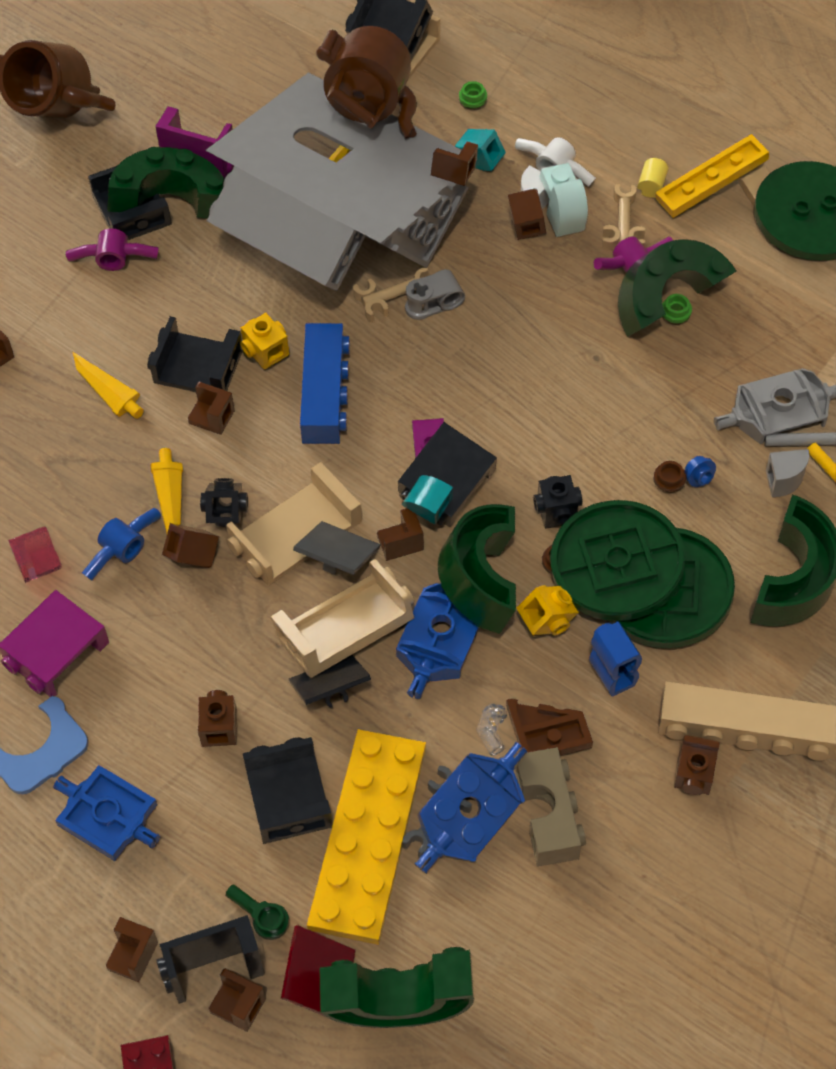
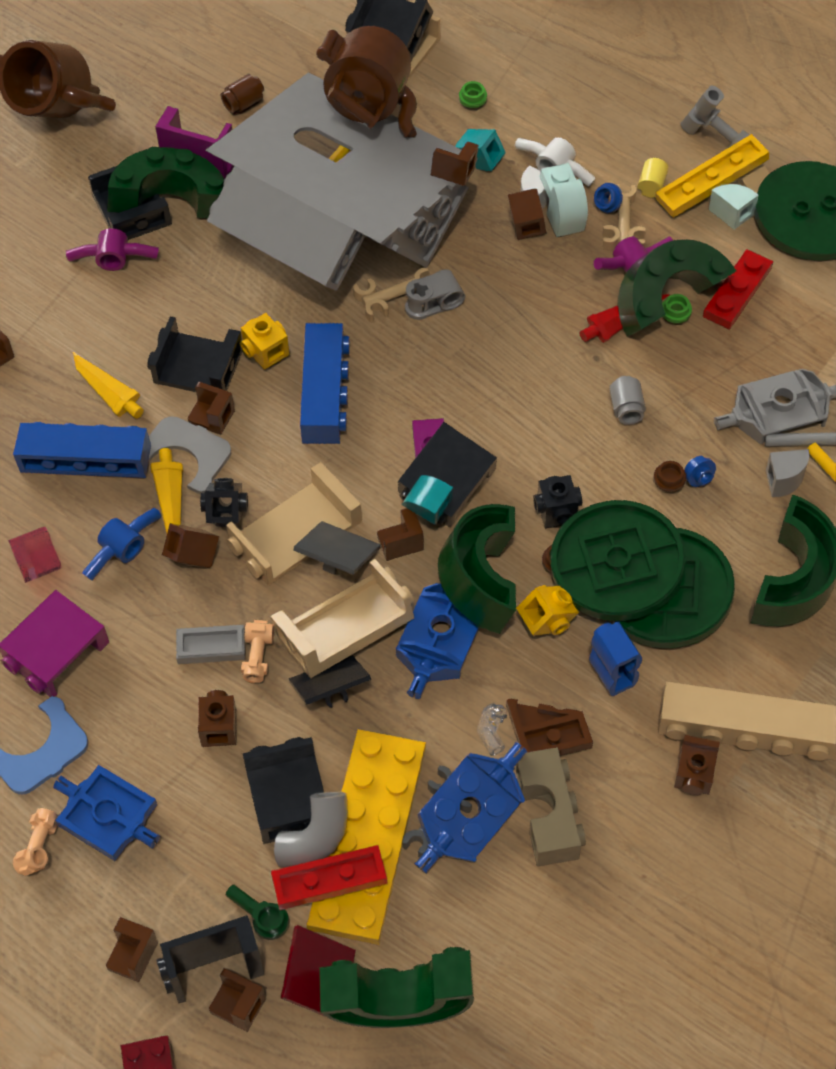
(35, 857): none -> light nougat bar
(82, 450): none -> blue brick
(208, 449): none -> light grey piece
(210, 644): none -> light grey tile
(242, 93): none -> reddish brown brick
(258, 635): none -> light nougat bar
(320, 837): none -> light grey cylinder
(329, 877): none -> red plate
(602, 194): none -> blue plate
(604, 324): none -> red bar
(627, 400): none -> light grey brick
(706, 113): none -> light grey bar
(733, 204): none -> light aqua brick
(738, 289): none -> red plate

